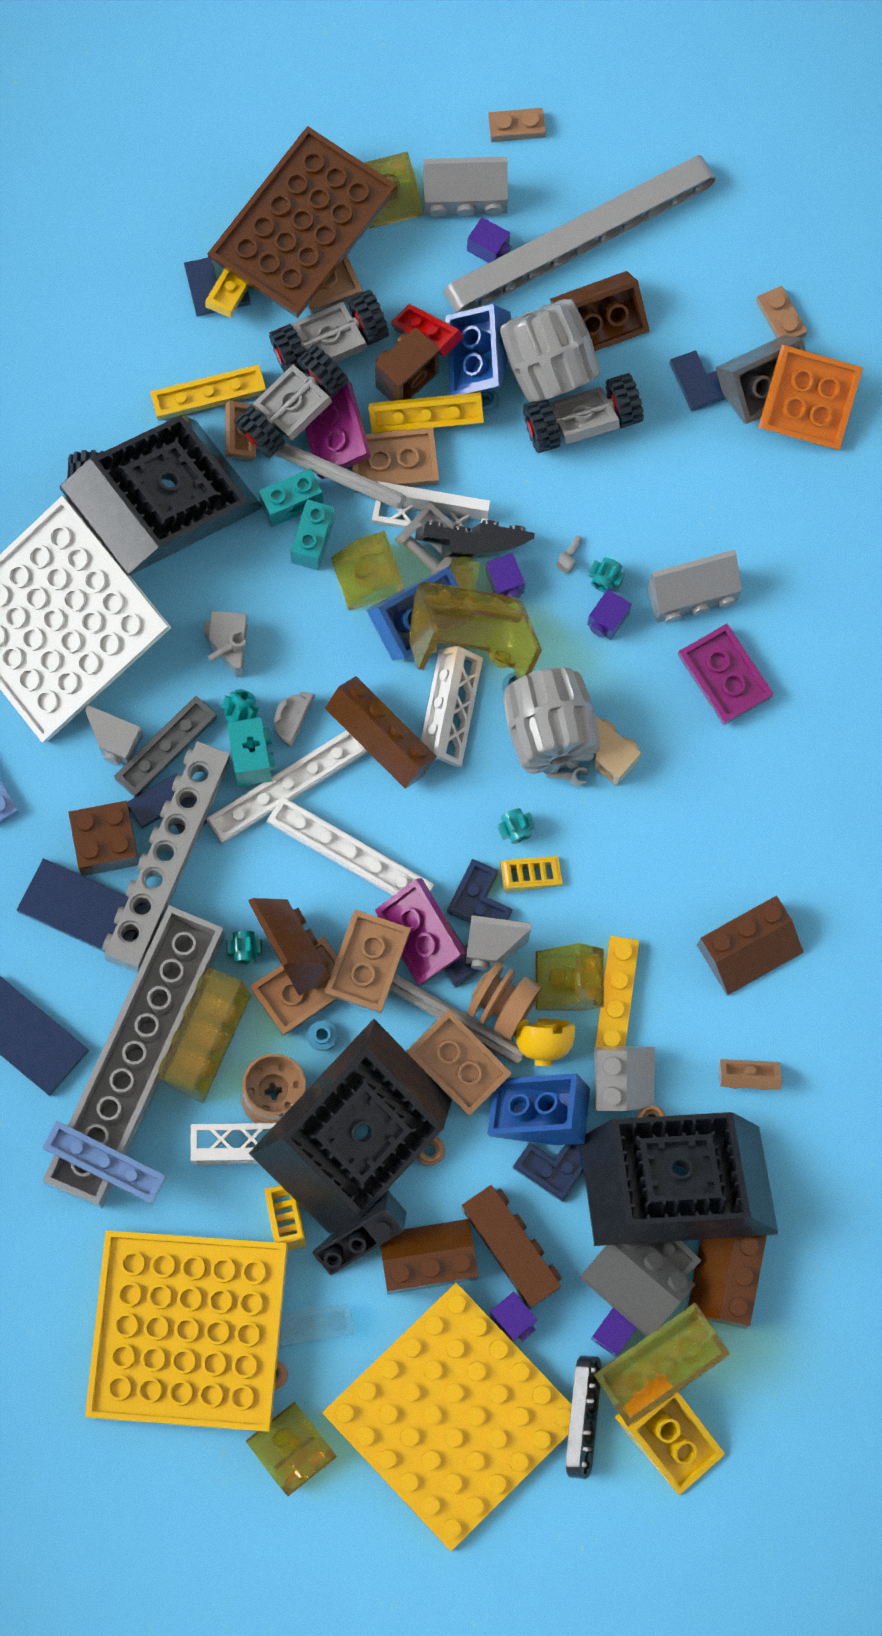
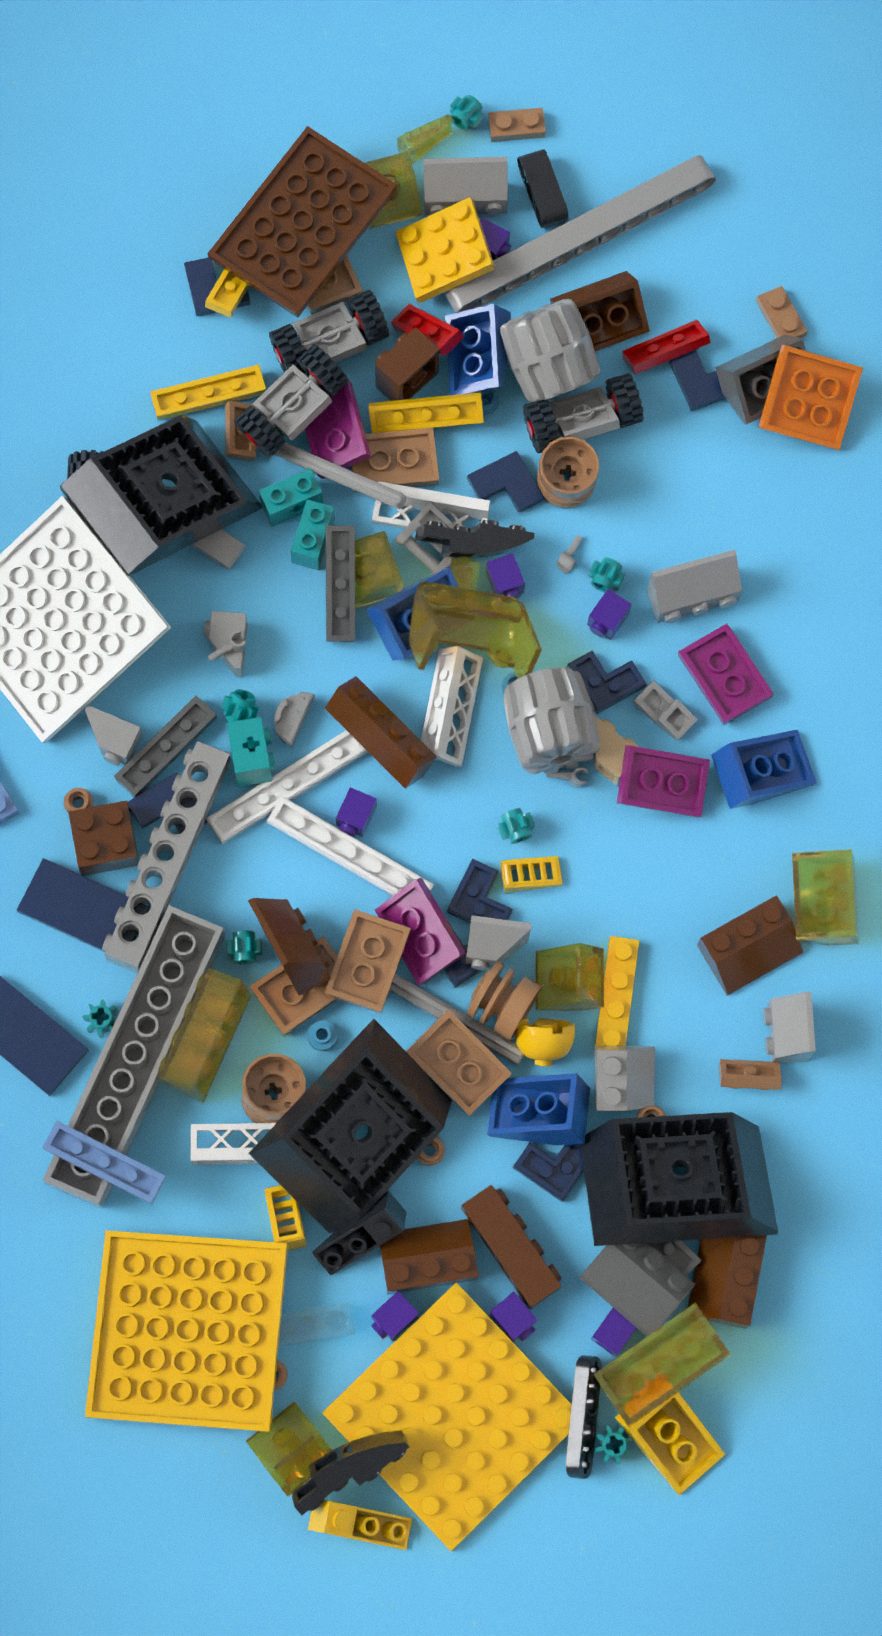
(77, 793): none -> medium nougat plate
(96, 1013): none -> teal gear
(220, 548): none -> light grey slope
(340, 583): none -> dark grey plate
(356, 812): none -> dark purple brick
(357, 1459): none -> black slope
(361, 1524): none -> yellow slope
(393, 1316): none -> dark purple brick
(424, 138): none -> clear yellow slope
(445, 250): none -> yellow plate
(466, 112): none -> teal gear
(508, 475): none -> dark blue tile
(542, 188): none -> black beam
(571, 457): none -> medium nougat wheel
(606, 688): none -> dark blue tile
(621, 1449): none -> teal gear
(663, 781): none -> magenta plate
(664, 711): none -> light grey slope
(666, 347): none -> red plate
(763, 768): none -> blue slope
(790, 1028): none -> light grey slope
(825, 897): none -> clear yellow slope

